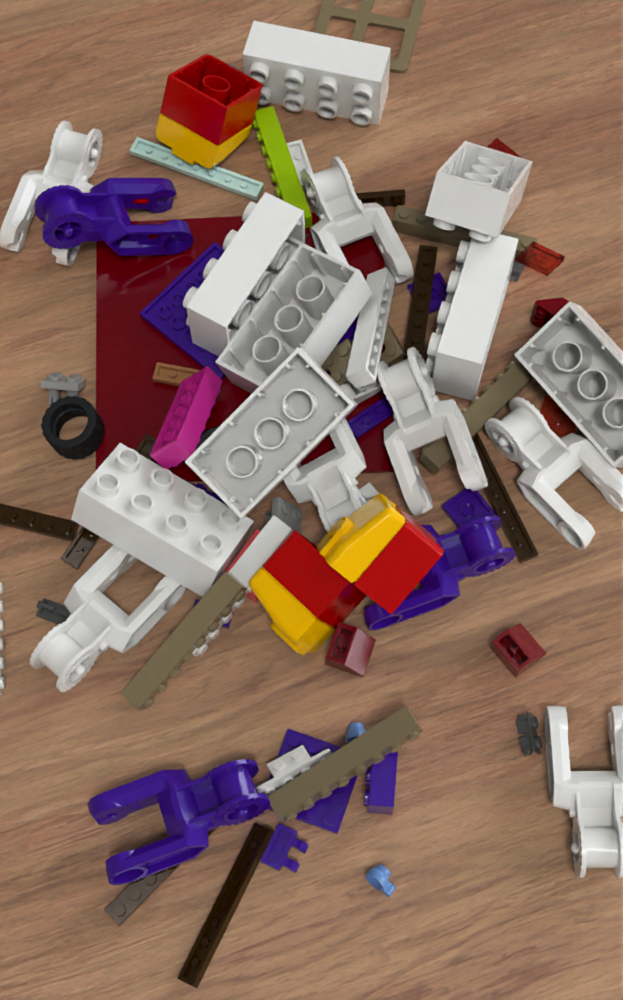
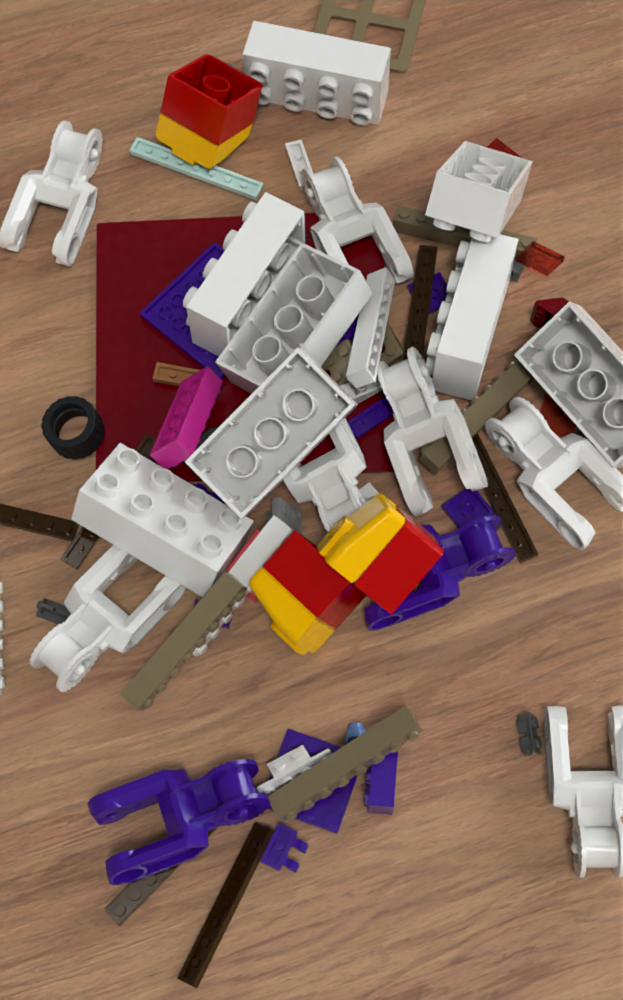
(59, 382): light grey plate -> none
(102, 216): dark purple arm -> none
(280, 161): lime brick -> none
(350, 650): dark red slope -> none
(379, 879): medium blue piece -> none
(383, 198): dark brown plate -> none
(517, 649): dark red slope -> none

